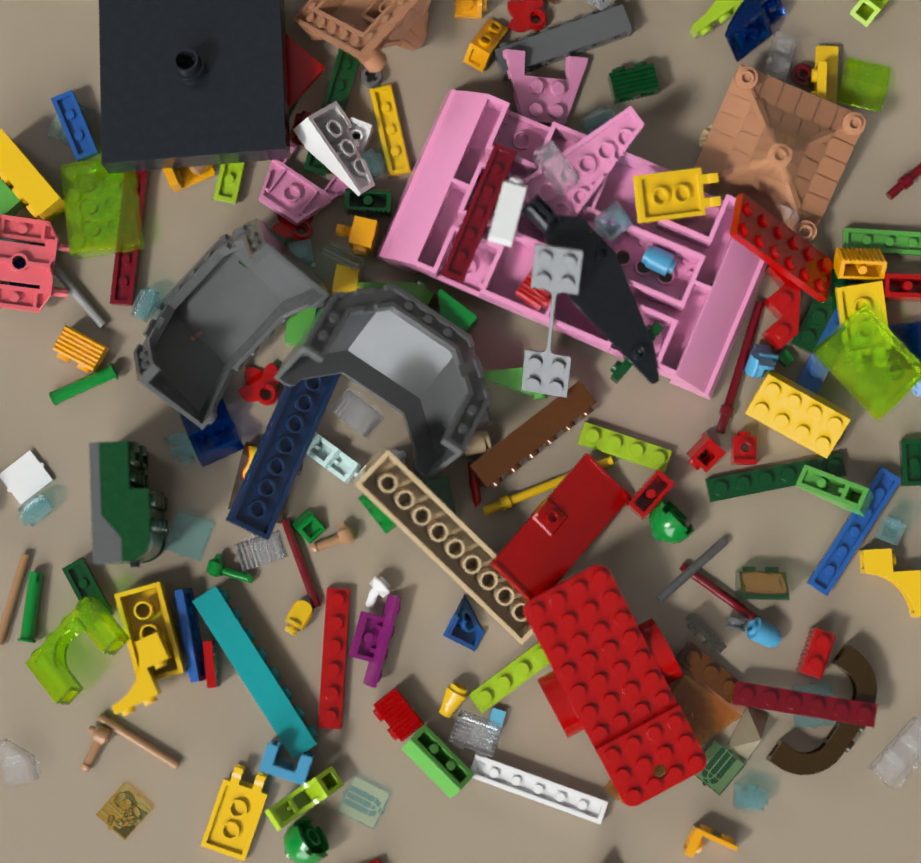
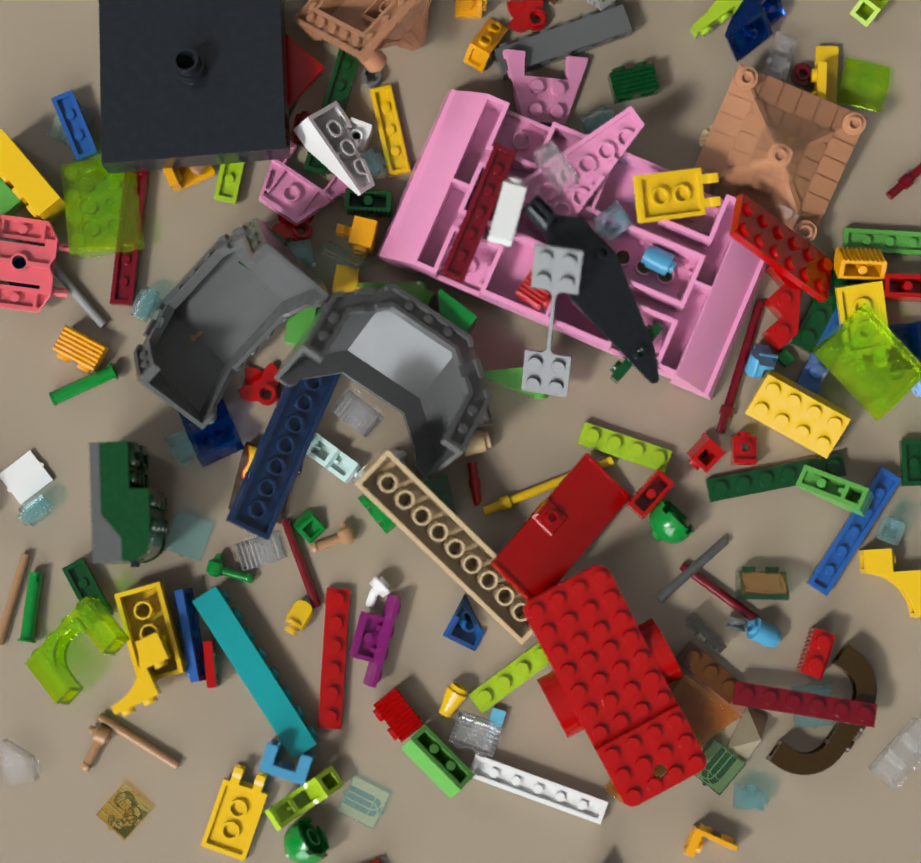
(531, 435): reddish brown brick -> none

